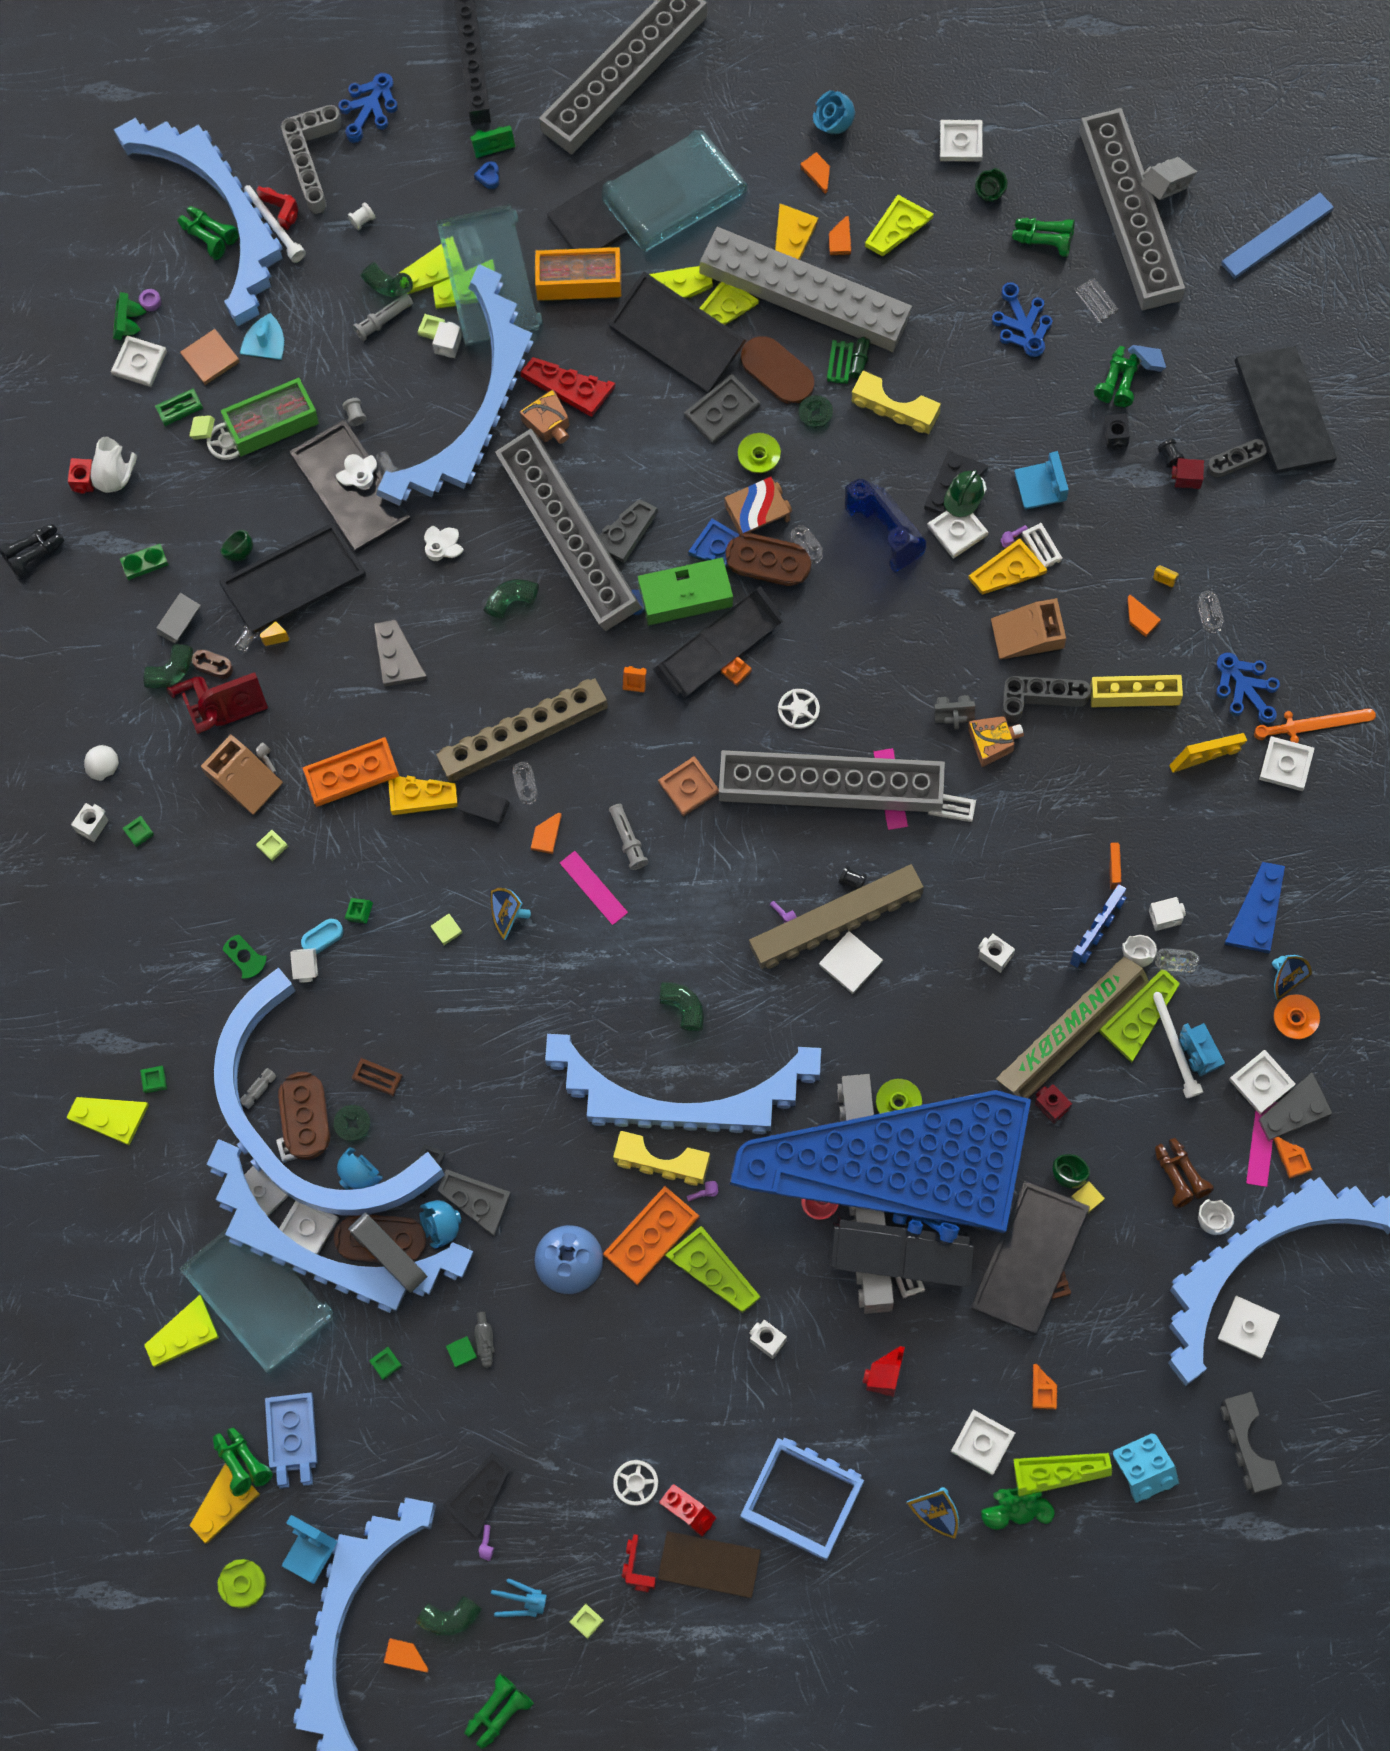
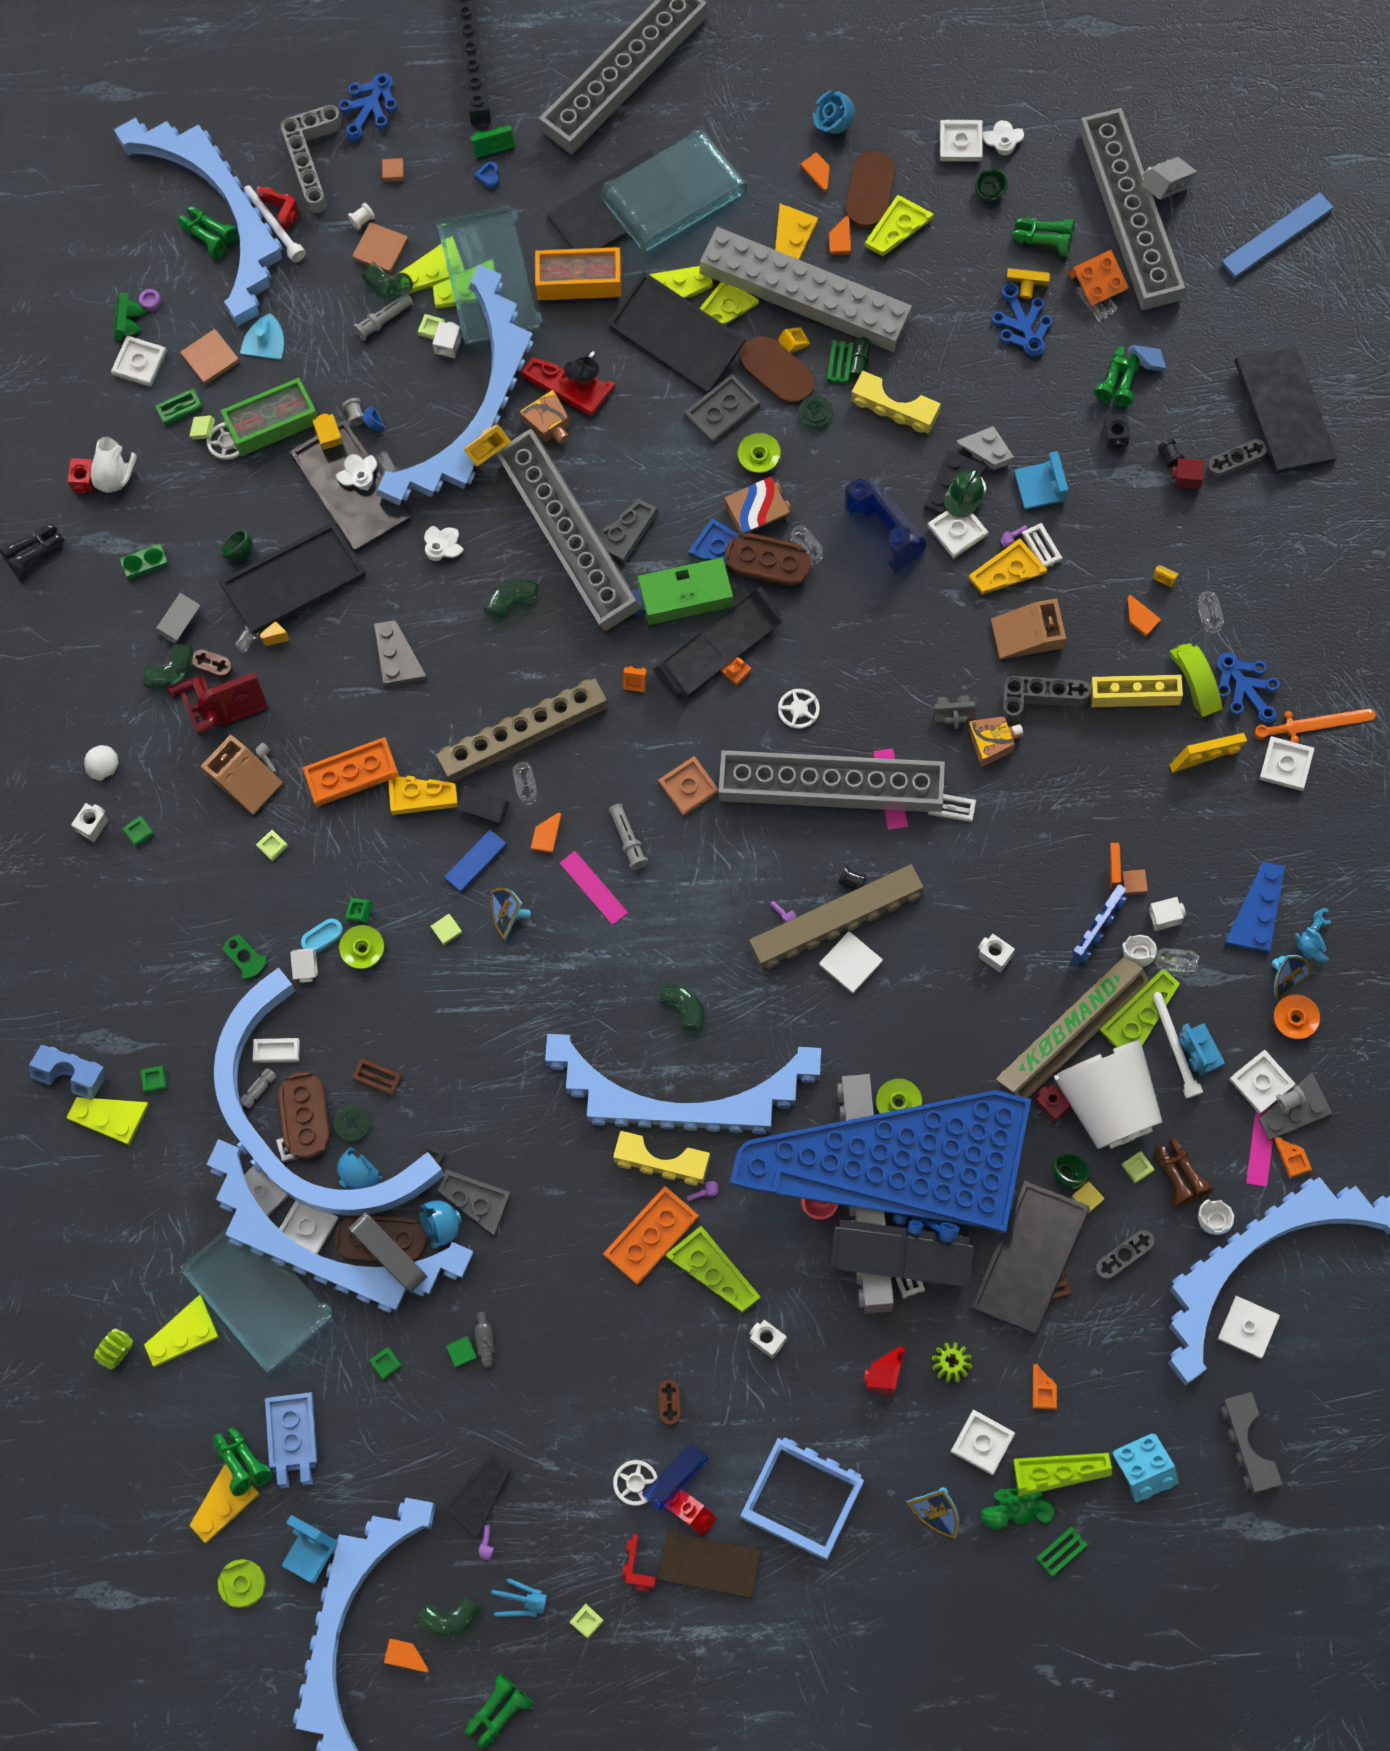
(51, 1063): none -> medium blue arch
(113, 1349): none -> lime gear
(276, 1050): none -> white tile
(327, 431): none -> yellow brick
(356, 938): none -> lime dish
(373, 420): none -> blue tile
(380, 246): none -> nougat tile
(392, 170): none -> nougat tile
(475, 861): none -> blue tile
(488, 444): none -> yellow slope
(577, 1268): medium blue piece -> none
(583, 370): none -> black hair
(663, 1403): none -> reddish brown beam
(675, 1476): none -> clear blue tile
(793, 339): none -> yellow slope
(870, 189): none -> reddish brown tile
(944, 1366): none -> lime gear
(987, 447): none -> light grey wing
(1003, 137): none -> white plate
(1027, 280): none -> yellow tile
(1077, 1538): none -> green tile
(1099, 277): none -> orange bracket
(1113, 1095): none -> white cone
(1124, 1264): none -> dark grey beam
(1134, 882): none -> nougat tile
(1138, 1167): none -> yellowish green tile
(1199, 678): none -> lime arch
(1291, 1099): none -> light grey bush
(1311, 941): none -> dark azure piece

